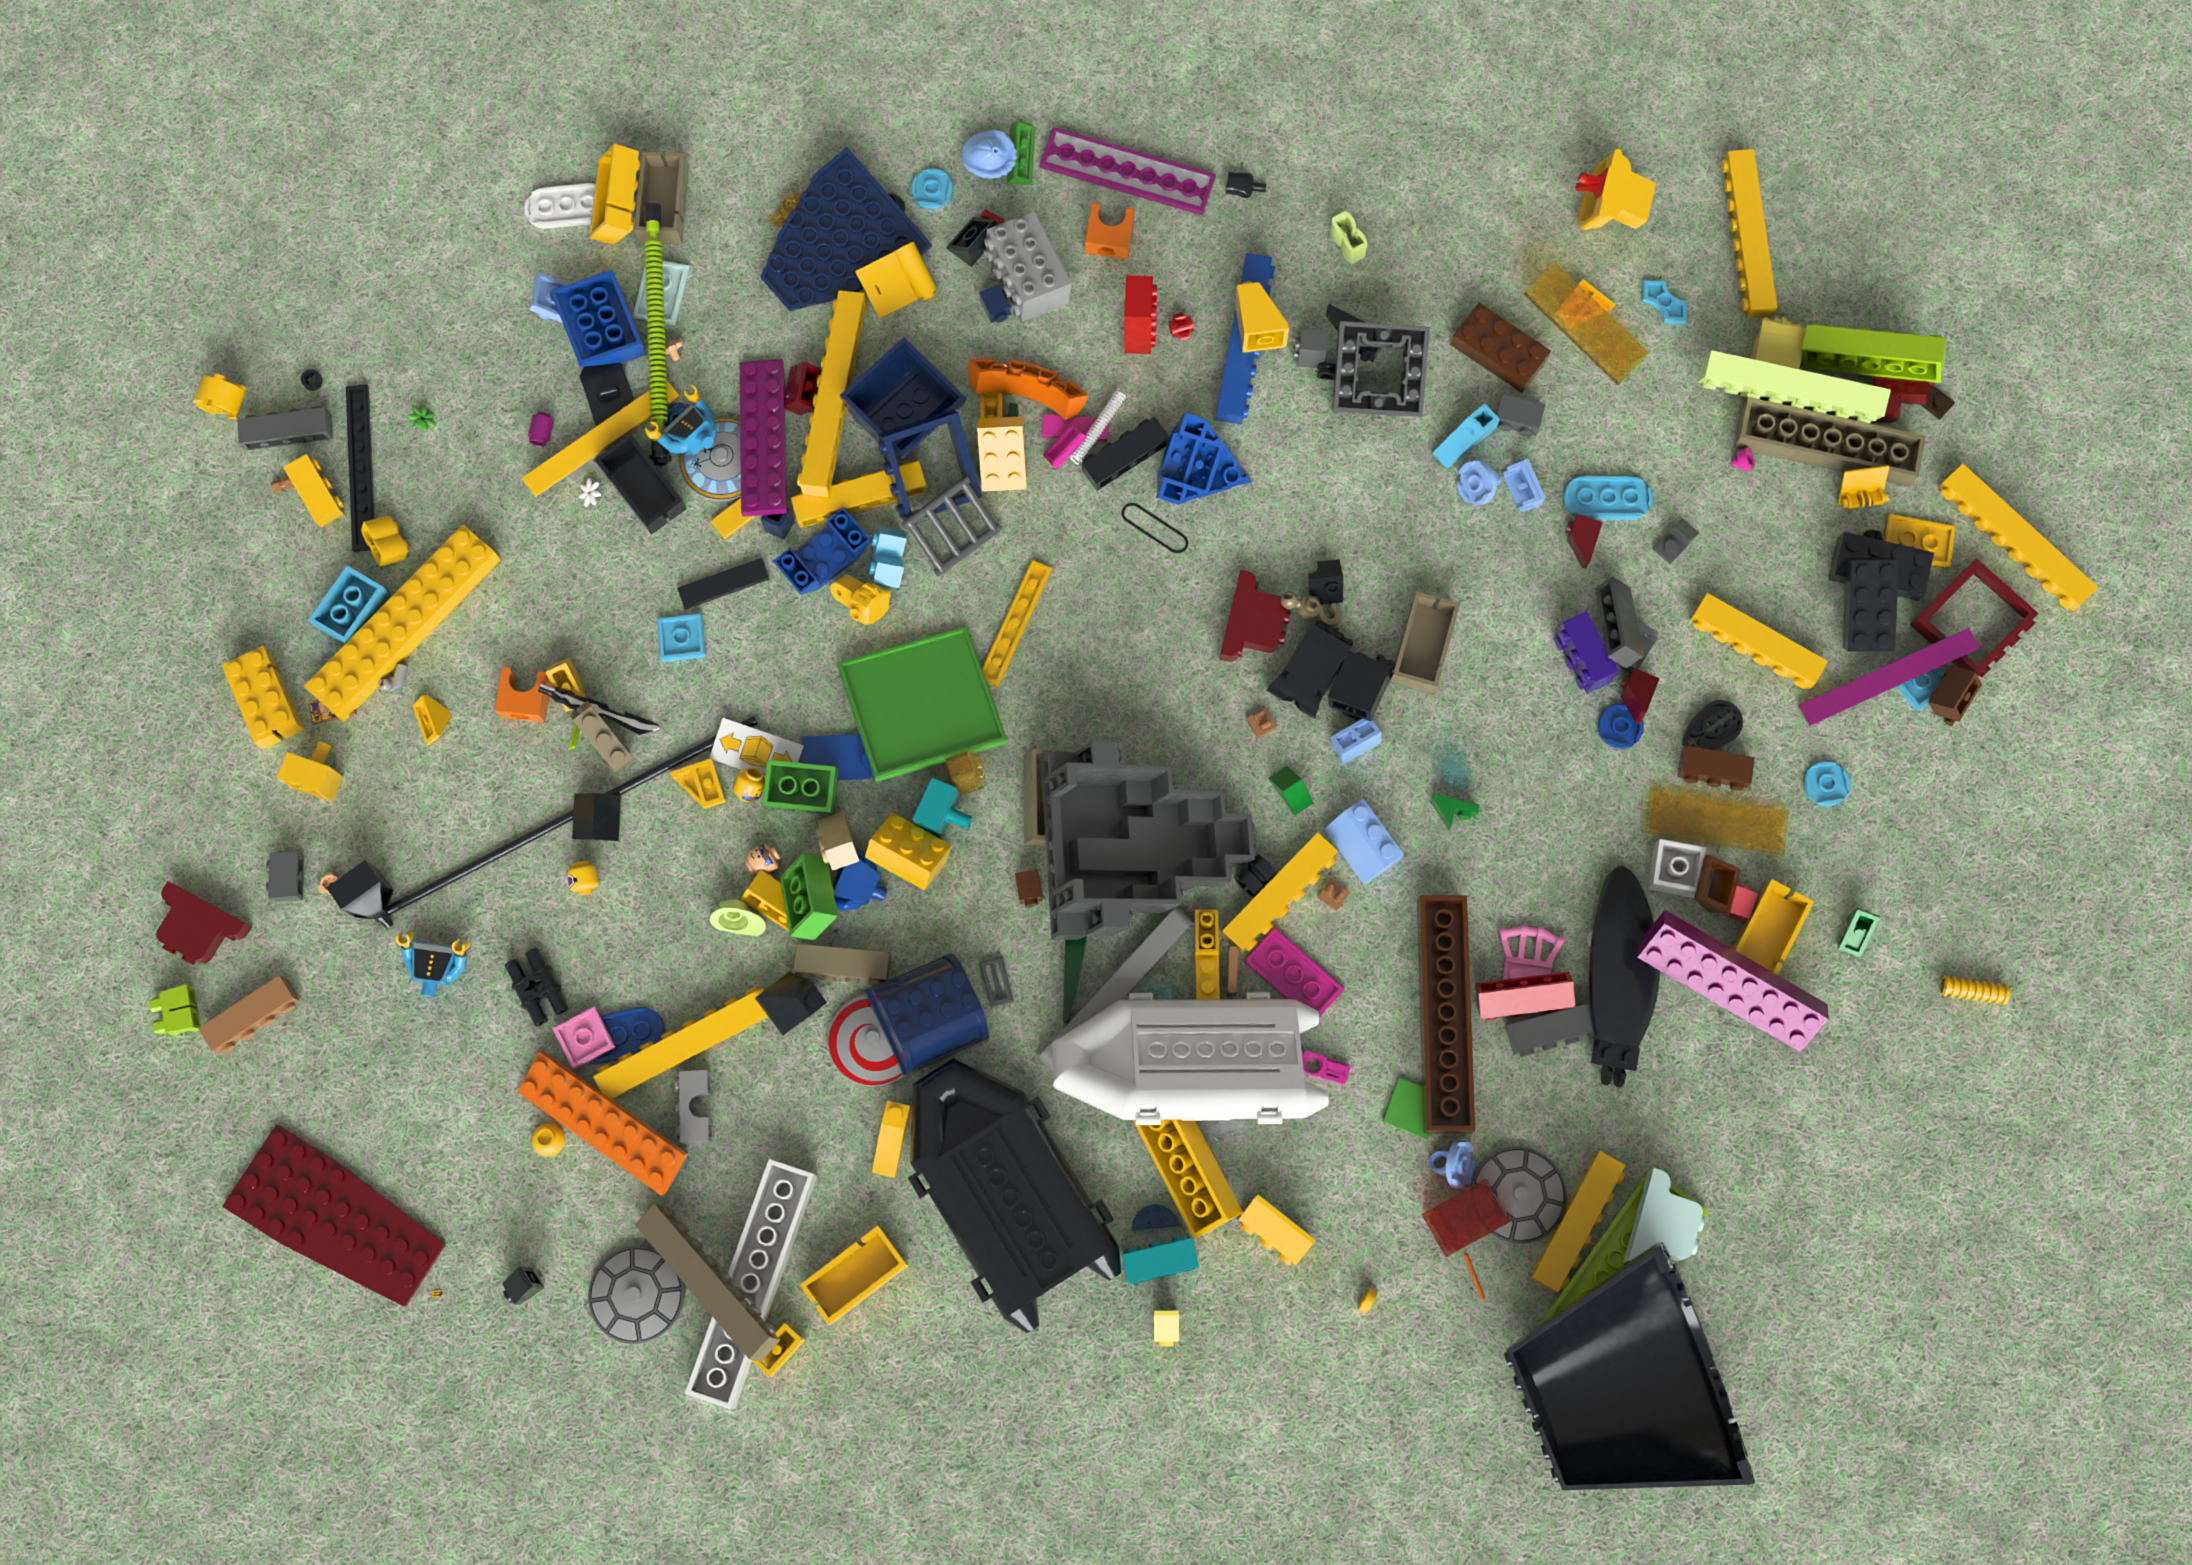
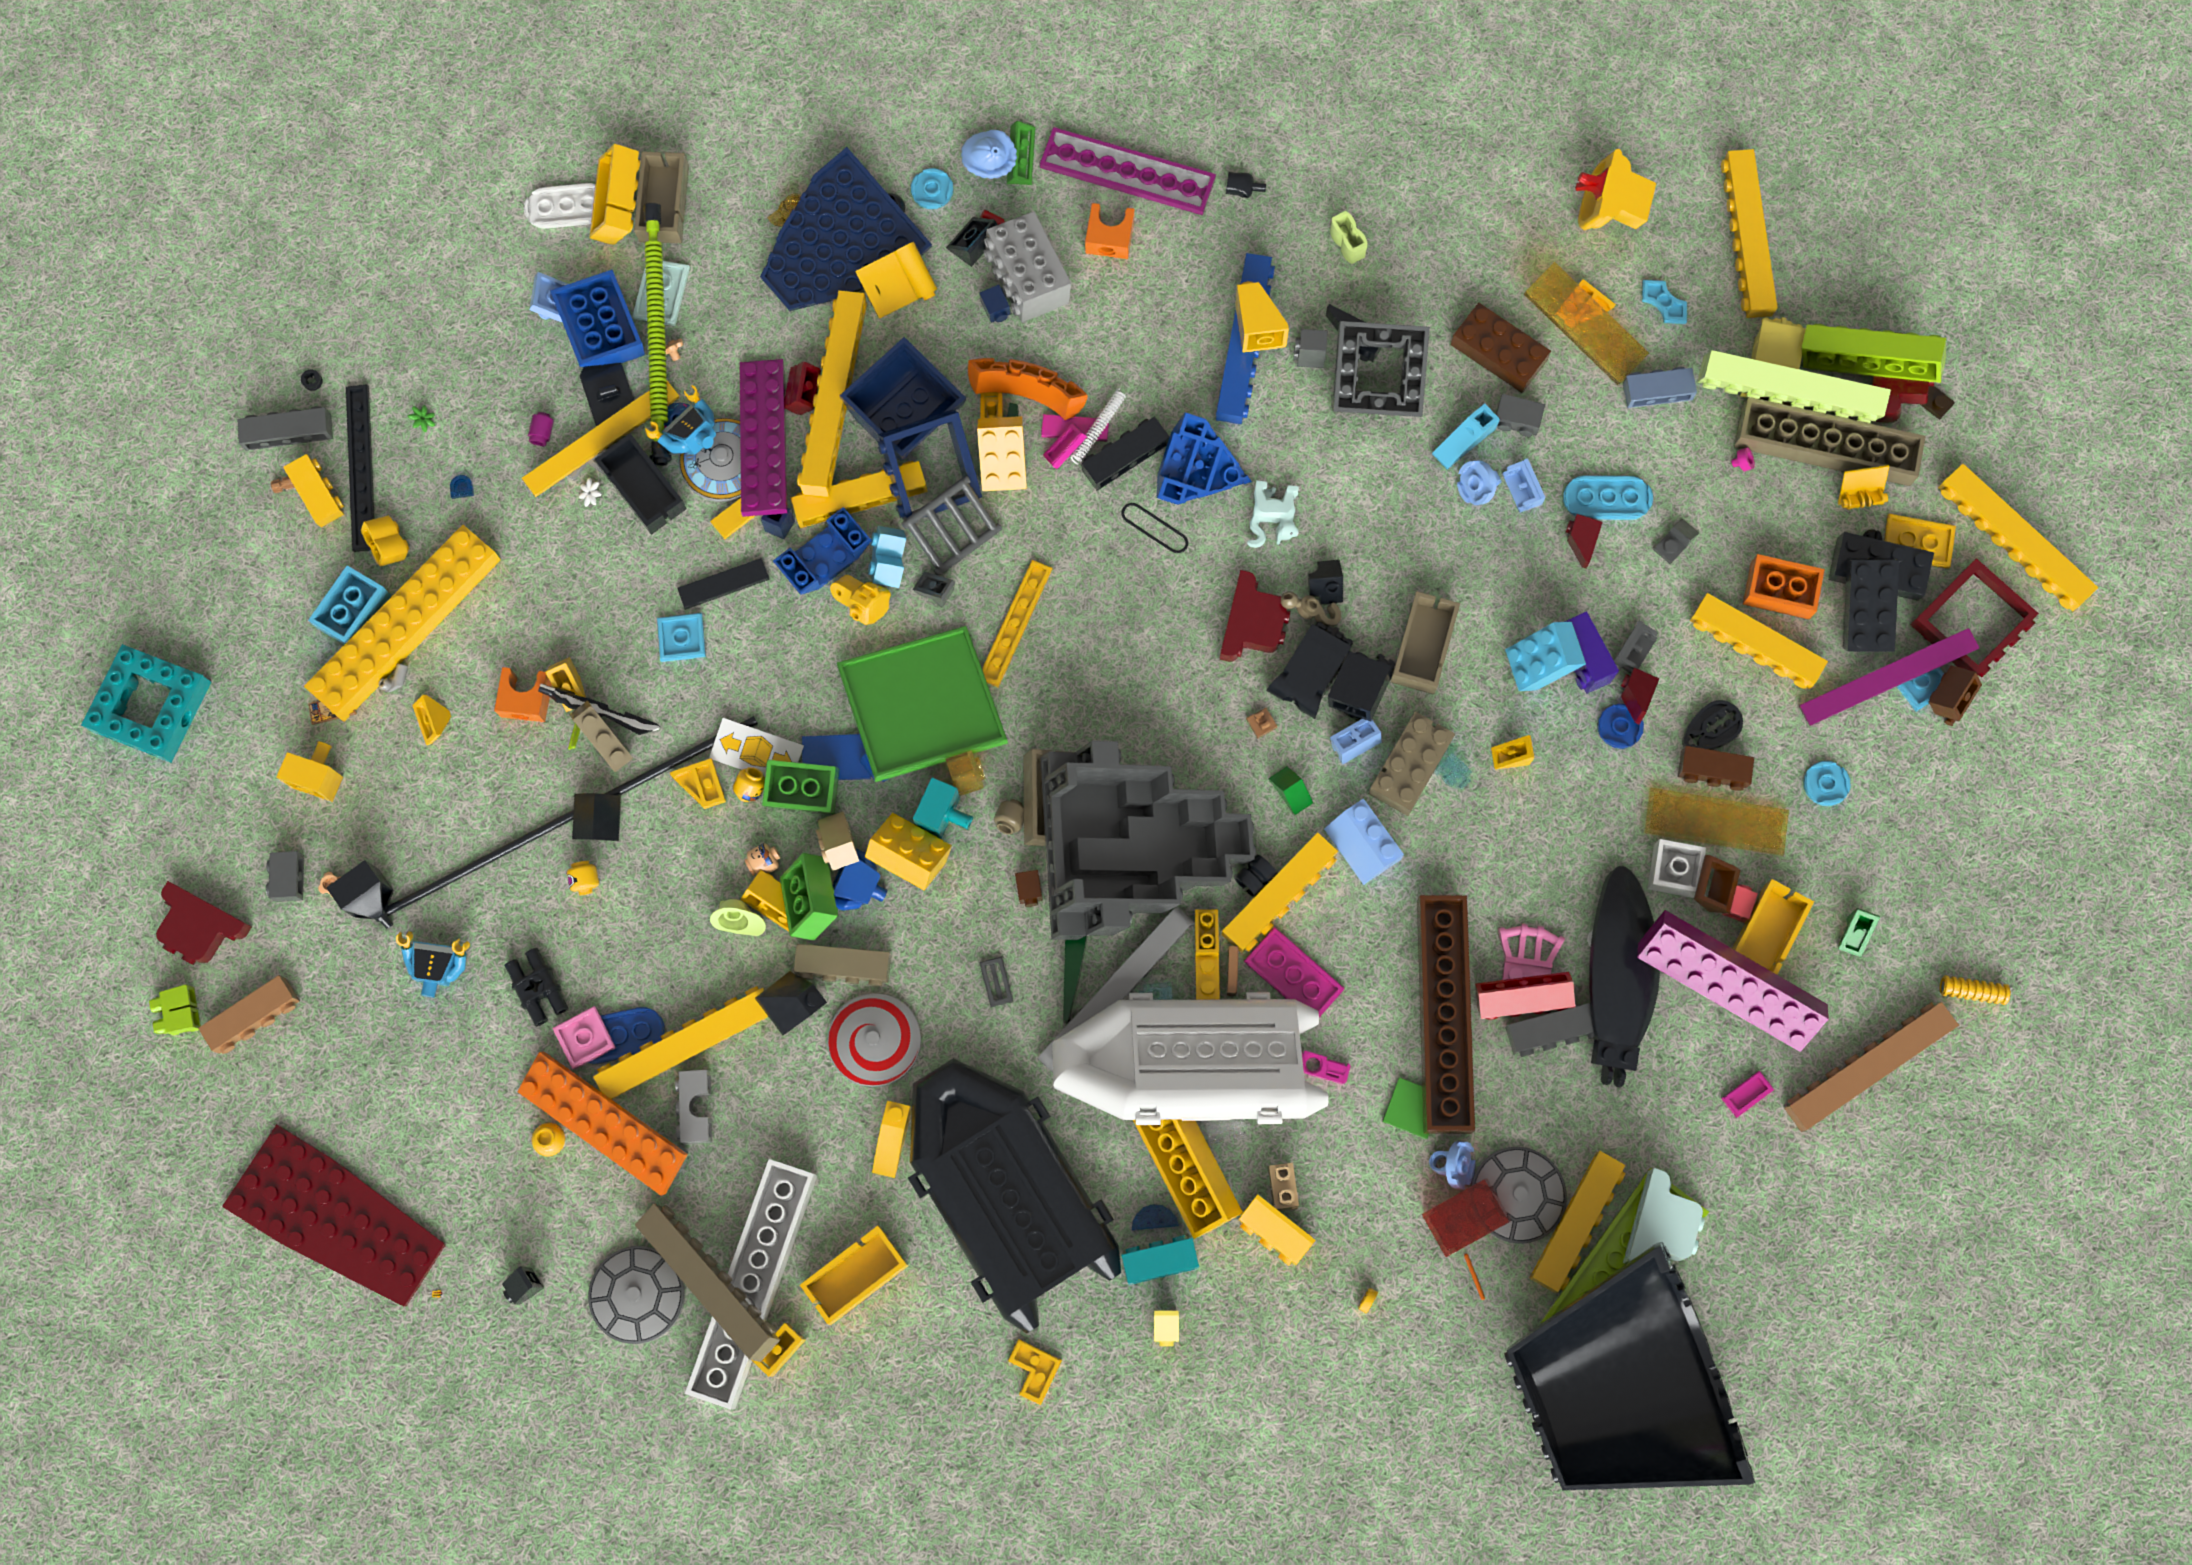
(174, 718): none -> teal brick
(219, 396): yellow brick -> none
(262, 697): yellow piece -> none
(461, 487): none -> clear blue tile
(928, 1013): dark blue container -> none
(935, 587): none -> dark grey slope
(1009, 816): none -> dark tan head
(1041, 1370): none -> yellow tile
(1140, 314): red brick -> none
(1181, 326): red gear -> none
(1273, 510): none -> light aqua animal
(1283, 1186): none -> tan hips
(1326, 371): black bush -> none
(1333, 895): medium nougat tile -> none
(1411, 764): none -> dark tan piece
(1448, 806): green slope -> none
(1513, 753): none -> yellow slope
(1545, 656): none -> medium azure brick
(1619, 622): dark grey brick -> none
(1659, 387): none -> sand blue brick
(1747, 1094): none -> dark pink tile
(1783, 586): none -> orange brick
(1871, 1066): none -> medium nougat brick

